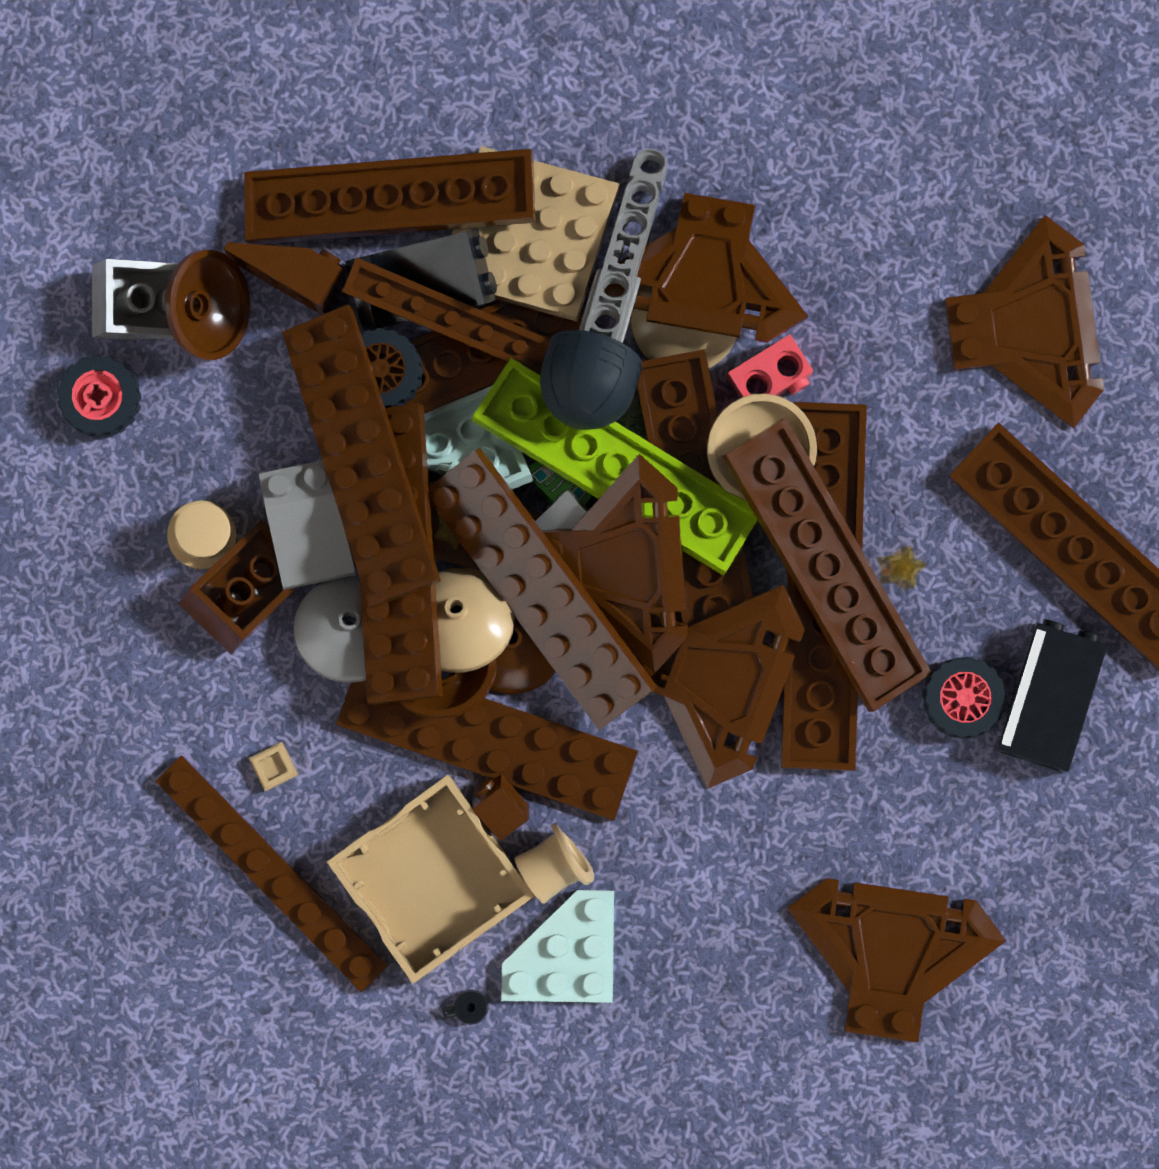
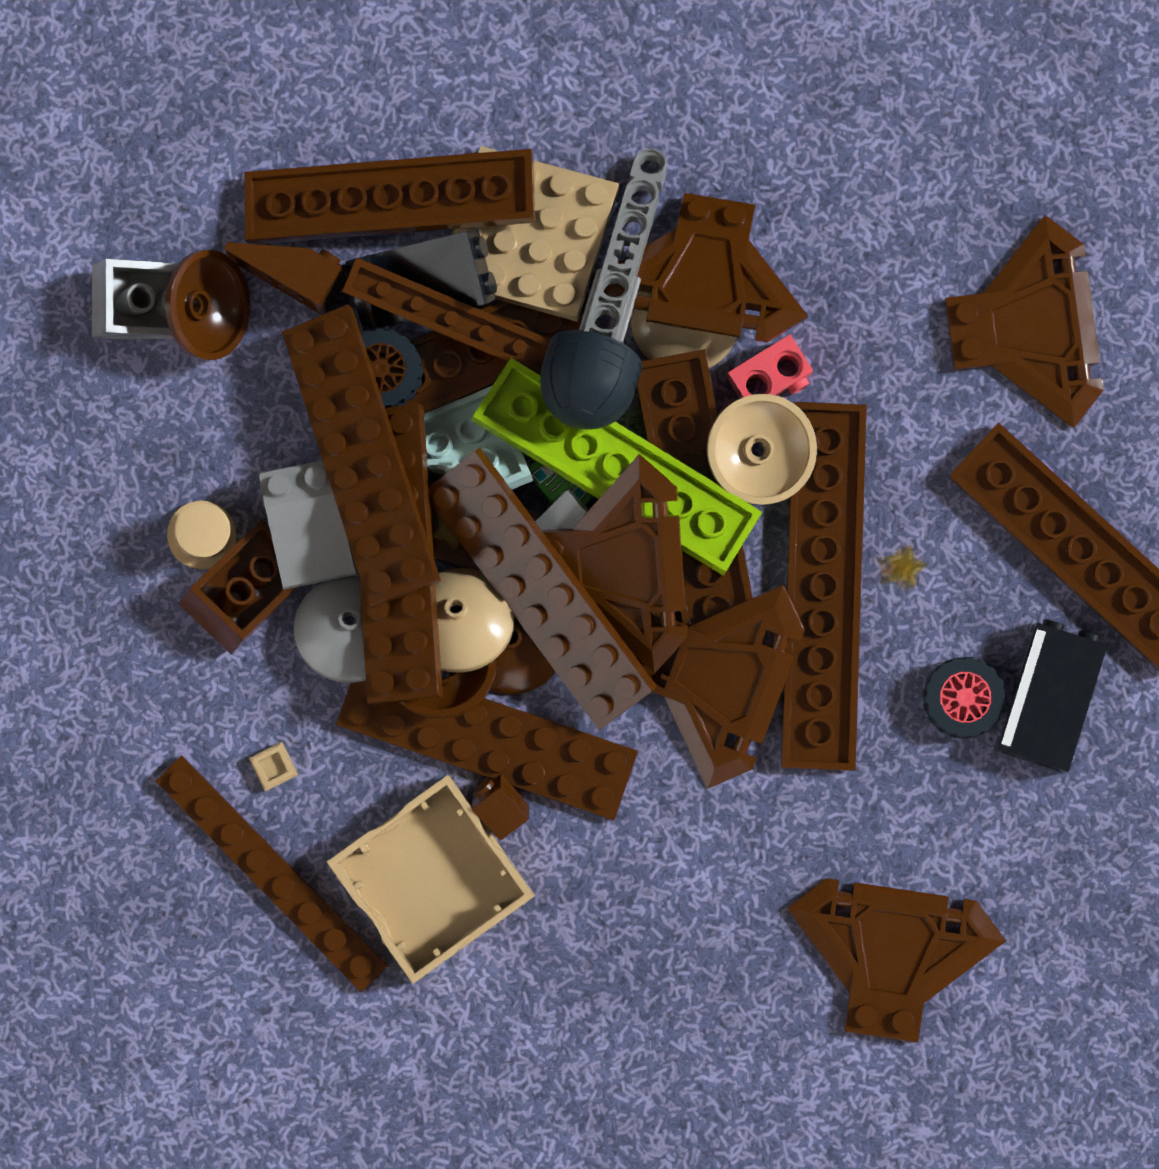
(99, 396): black wheel -> none
(460, 1009): black piece -> none
(553, 866): tan piece -> none
(566, 955): light aqua plate -> none
(827, 565): reddish brown plate -> none

